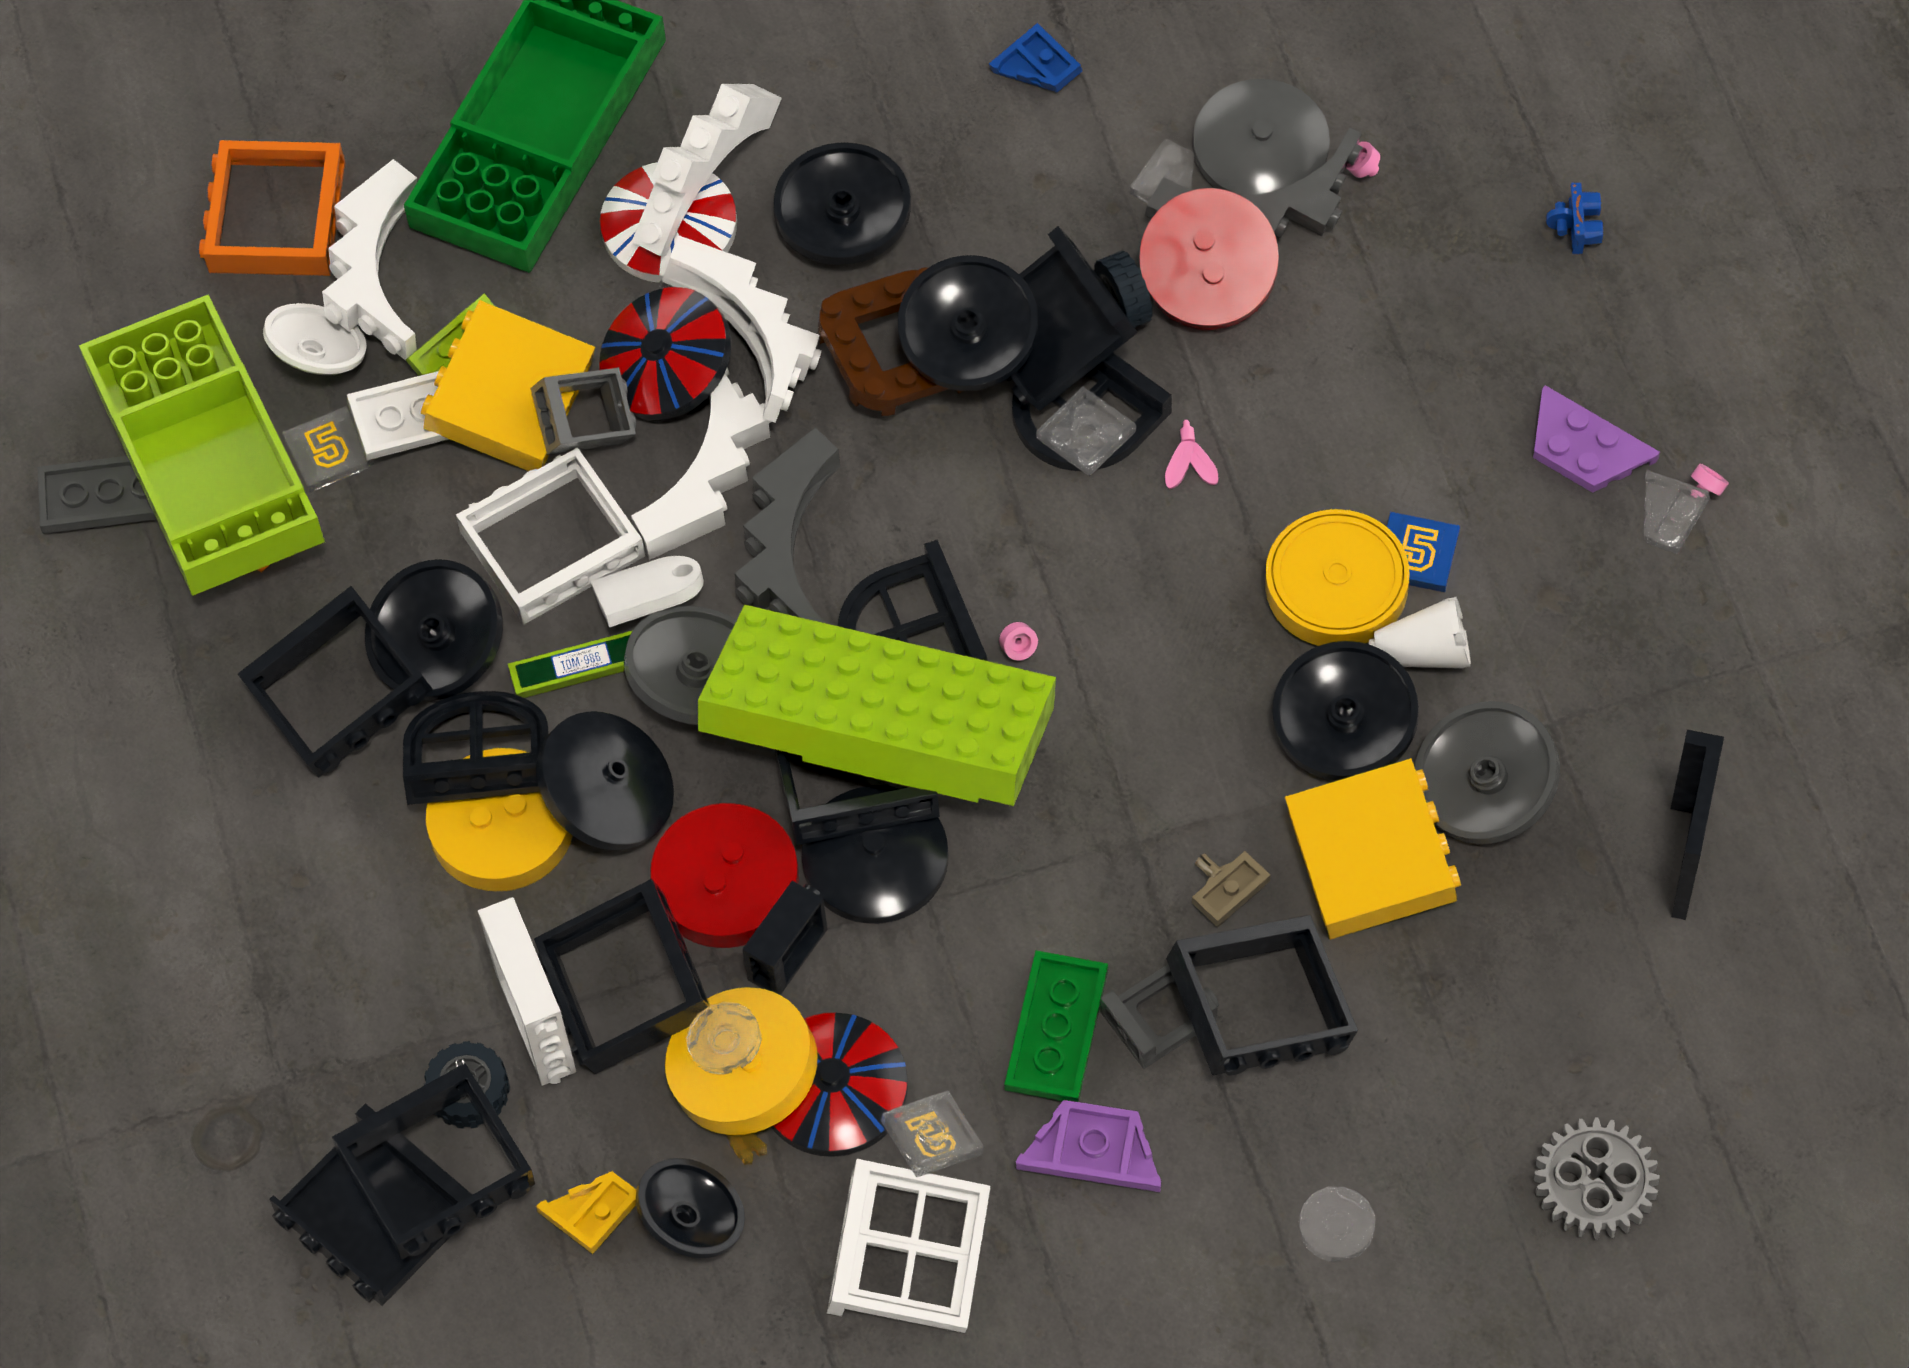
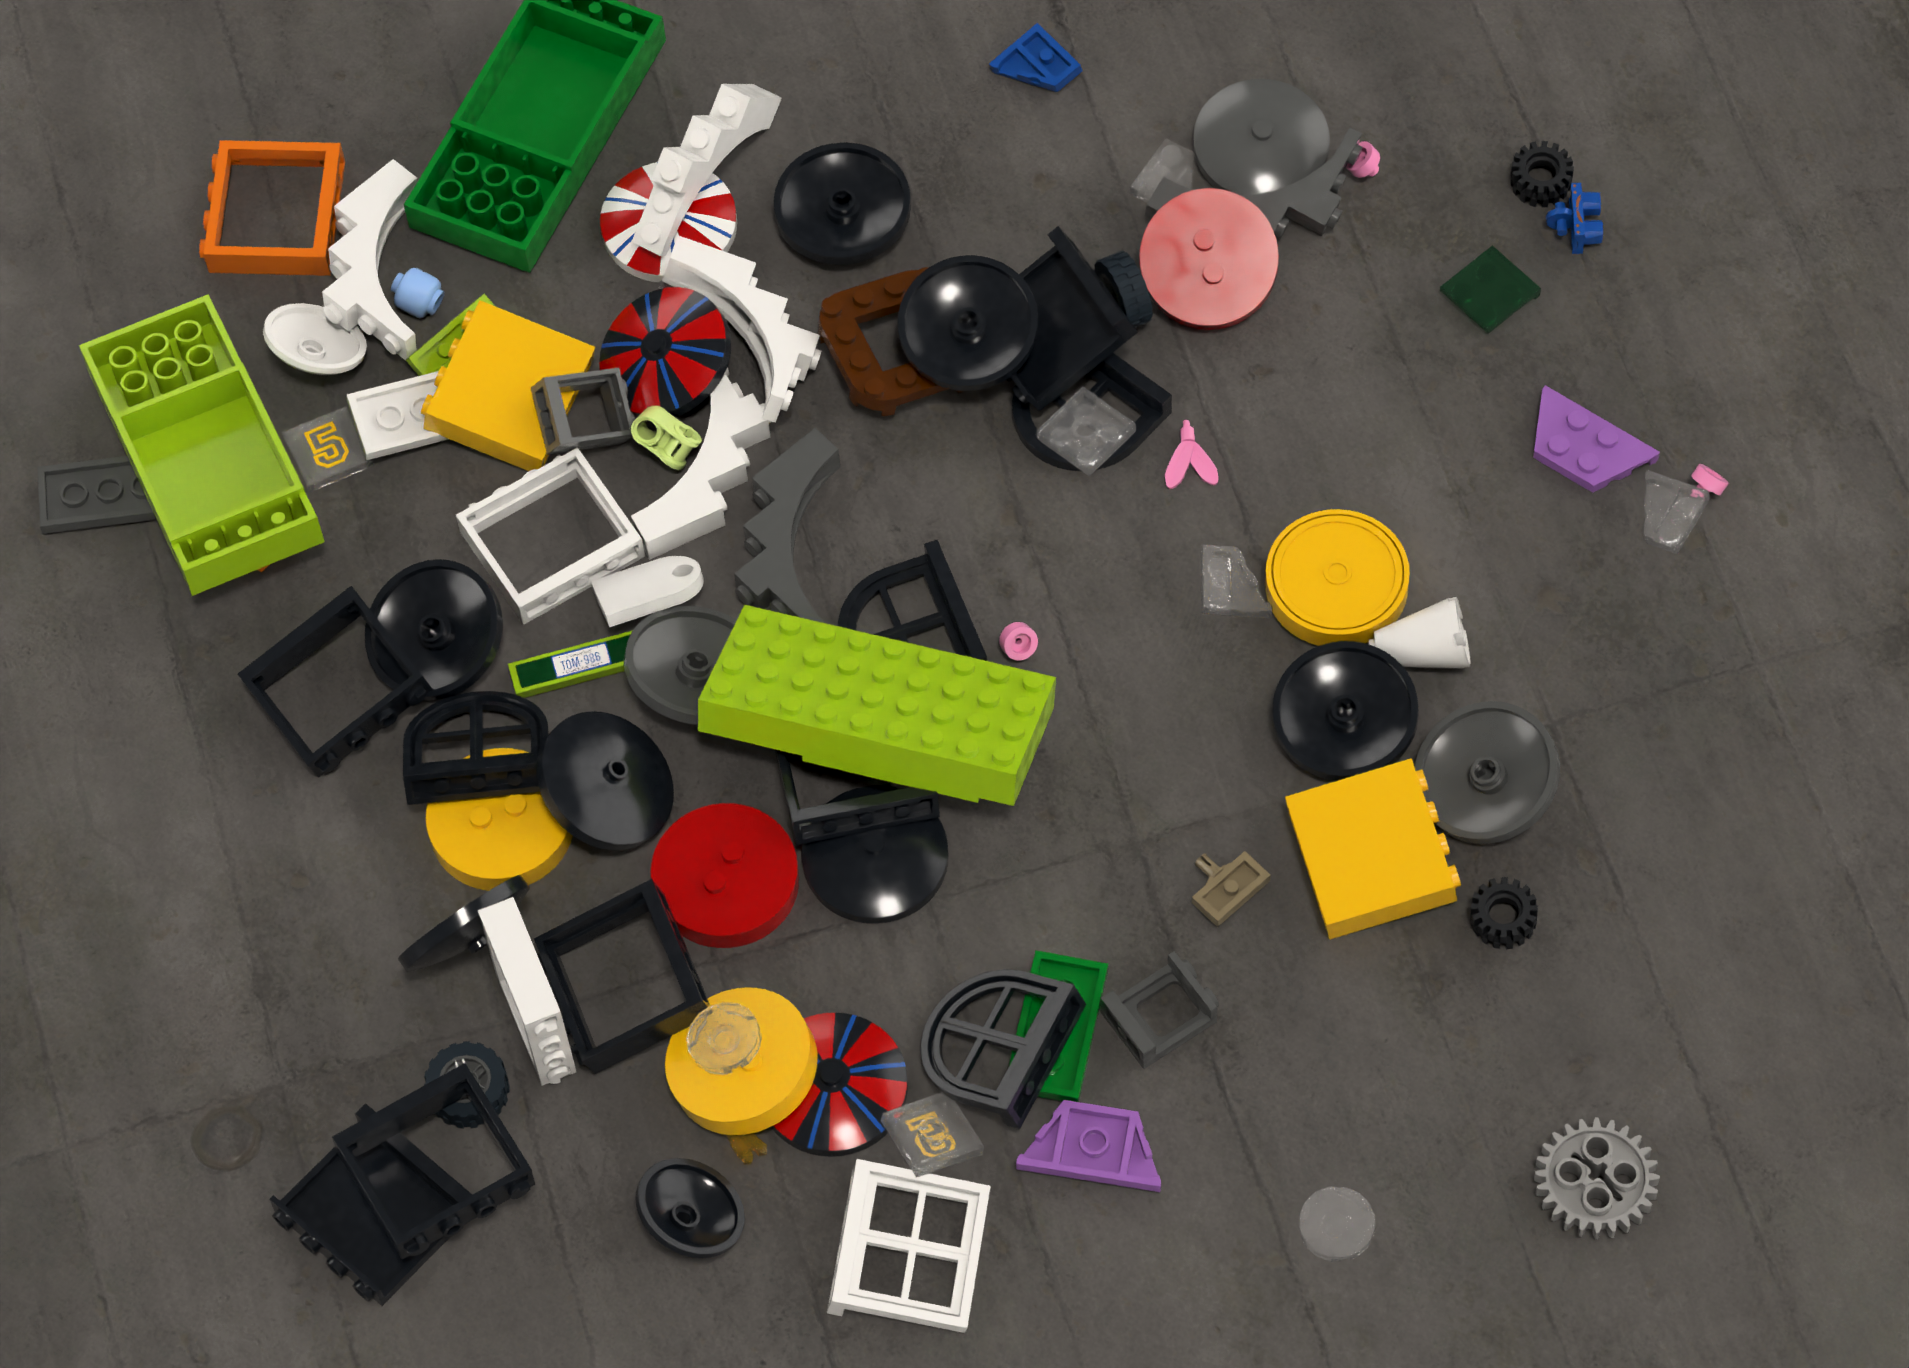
(417, 292): none -> light blue head
(461, 930): none -> black dish
(591, 1209): yellow wing -> none
(667, 437): none -> yellowish green piece
(785, 938): black window -> none
(1034, 1054): none -> black window
(1228, 584): none -> clear wing
(1251, 941): black window -> none
(1428, 547): blue tile -> none
(1490, 289): none -> clear green piece
(1503, 893): none -> black tyre
(1541, 158): none -> black tyre
(1694, 795): black window -> none

